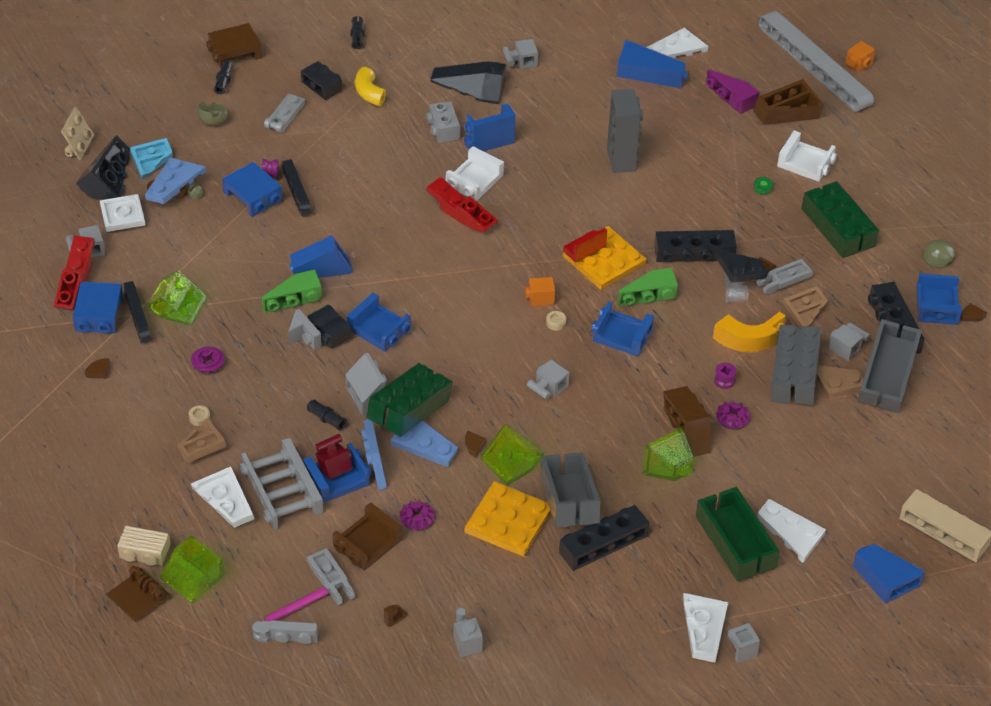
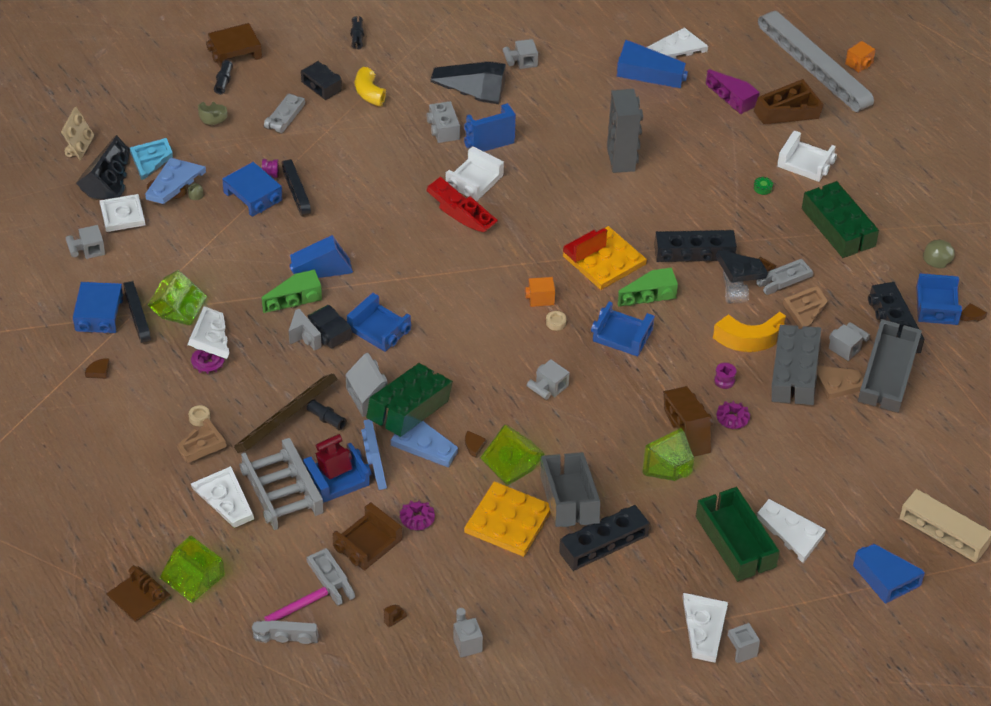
(76, 271): red slope -> none
(143, 545): tan brick -> none
(210, 333): none -> white wing
(284, 413): none -> dark brown tile

